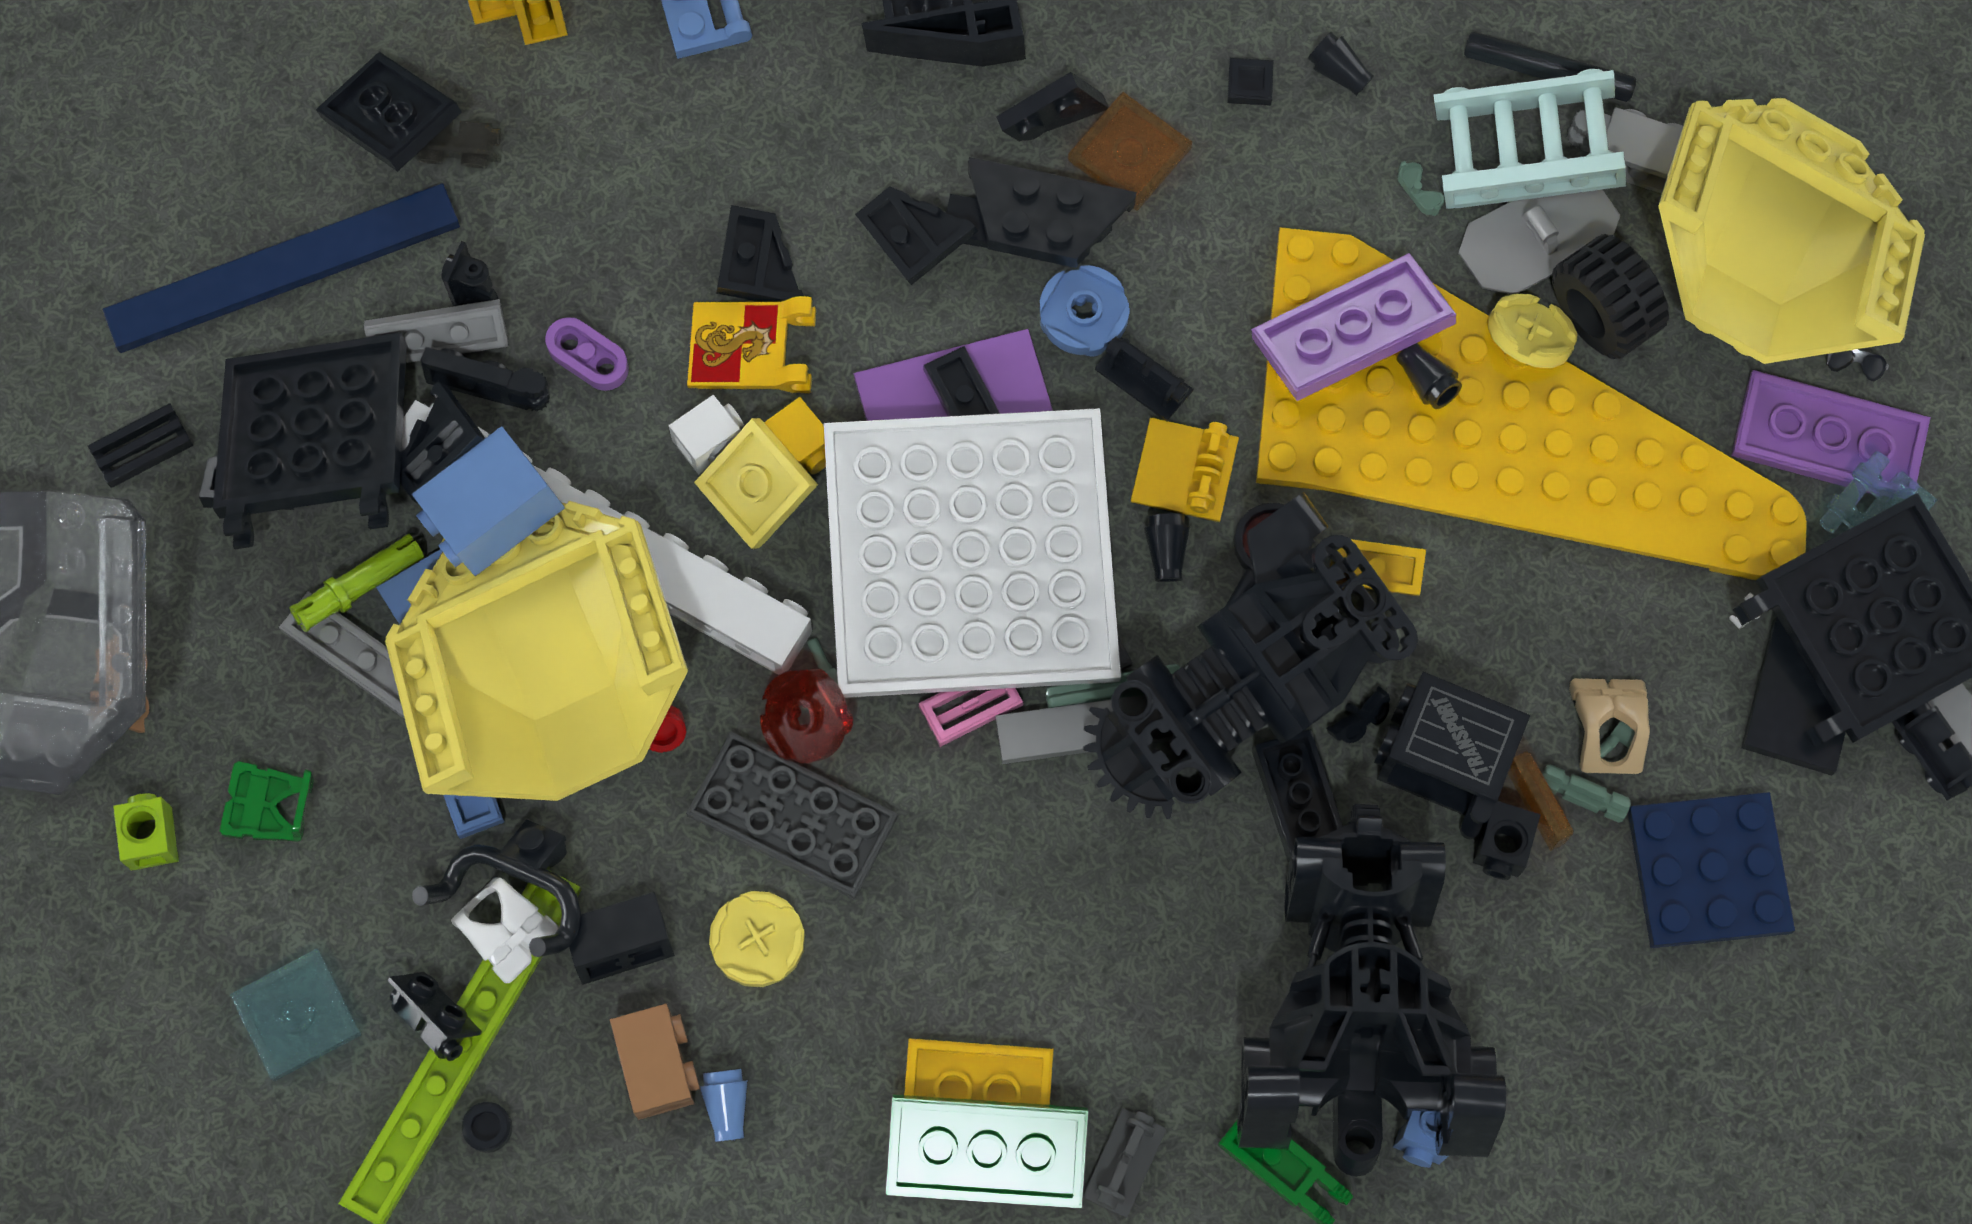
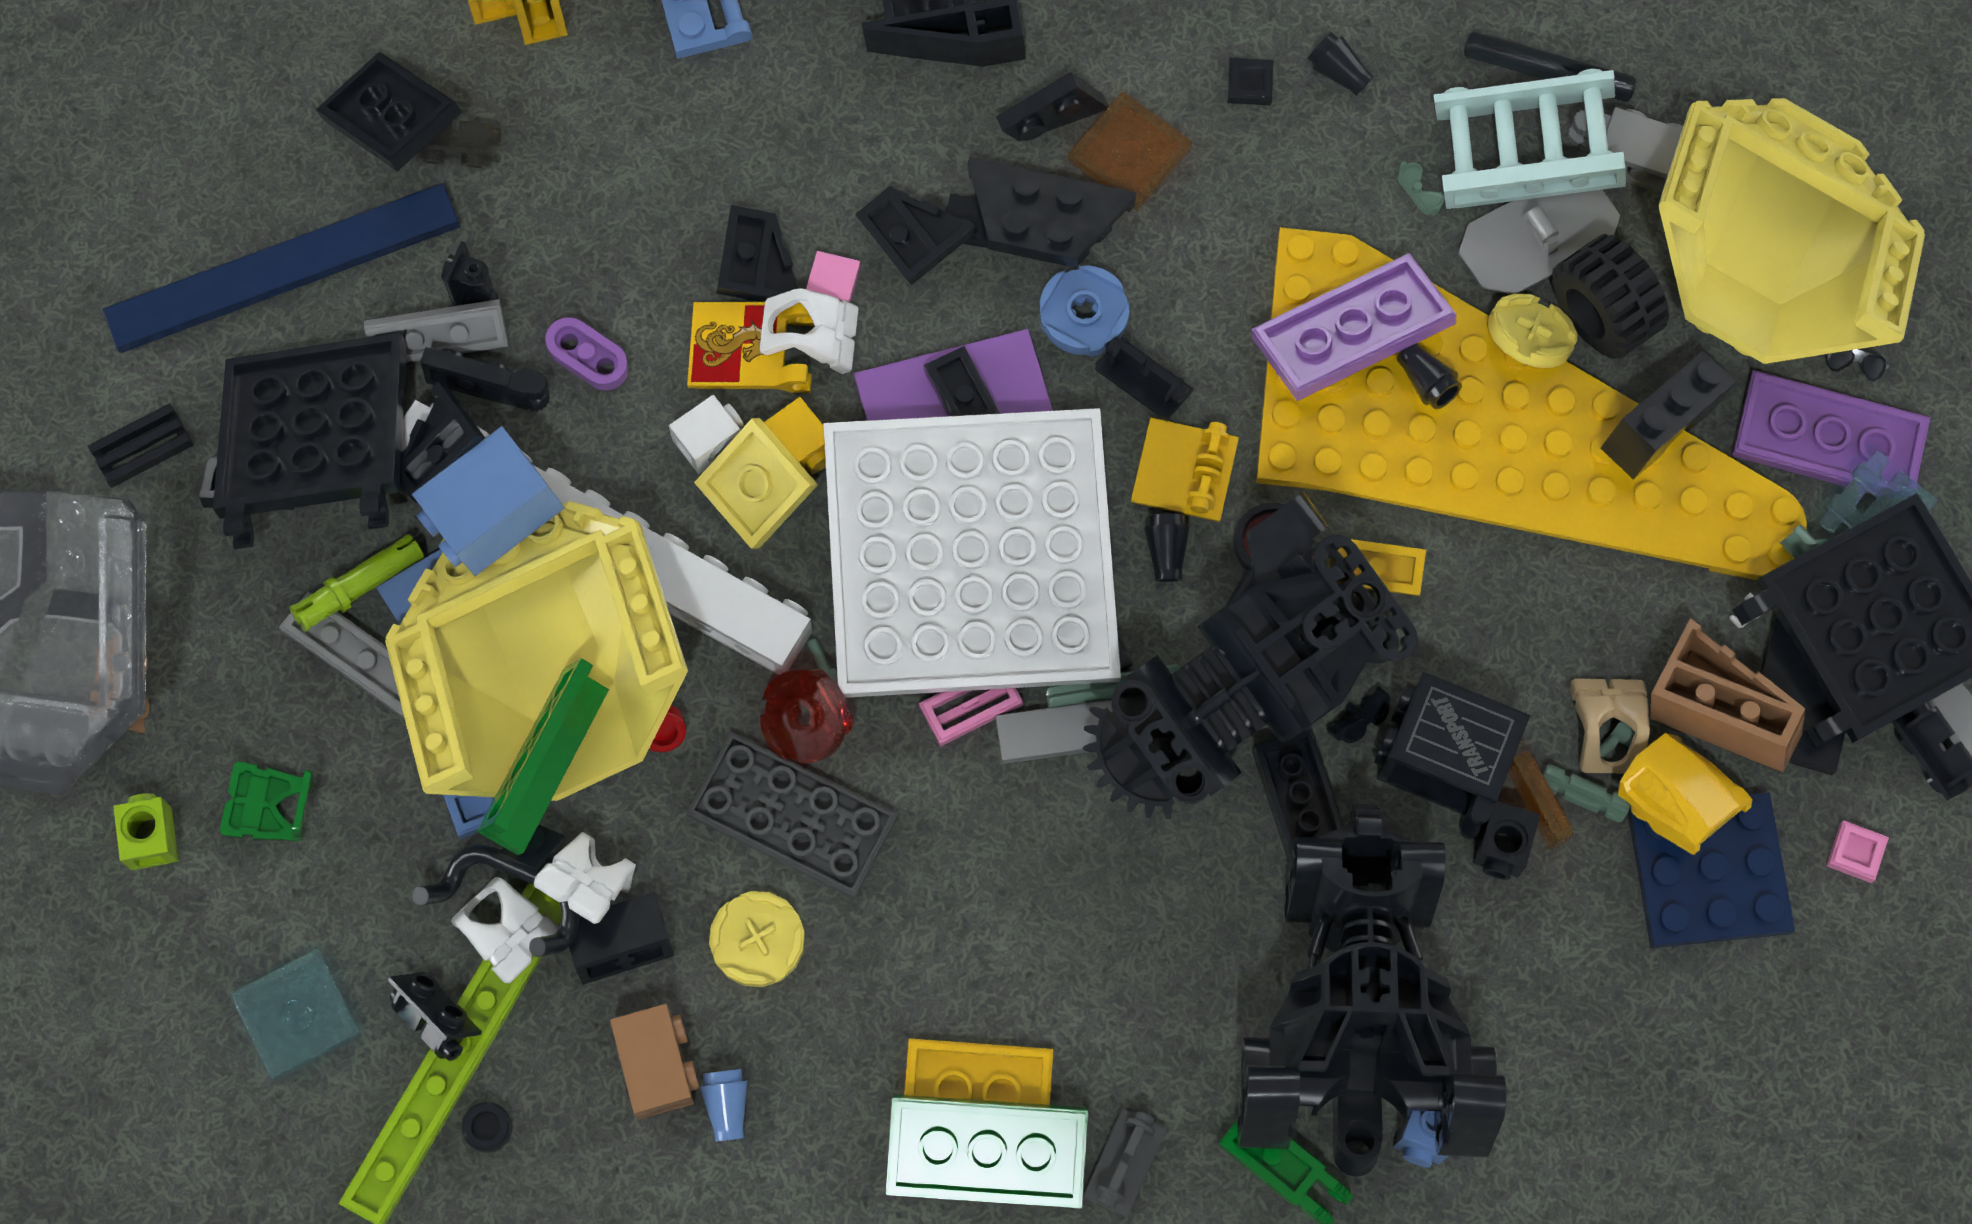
(544, 758): none -> green fence
(582, 881): none -> white piece
(829, 339): none -> white piece
(834, 275): none -> bright pink tile
(1666, 413): none -> black arch
(1680, 793): none -> yellow slope
(1725, 702): none -> medium nougat wedge
(1800, 542): none -> sand green hand
(1857, 851): none -> bright pink tile

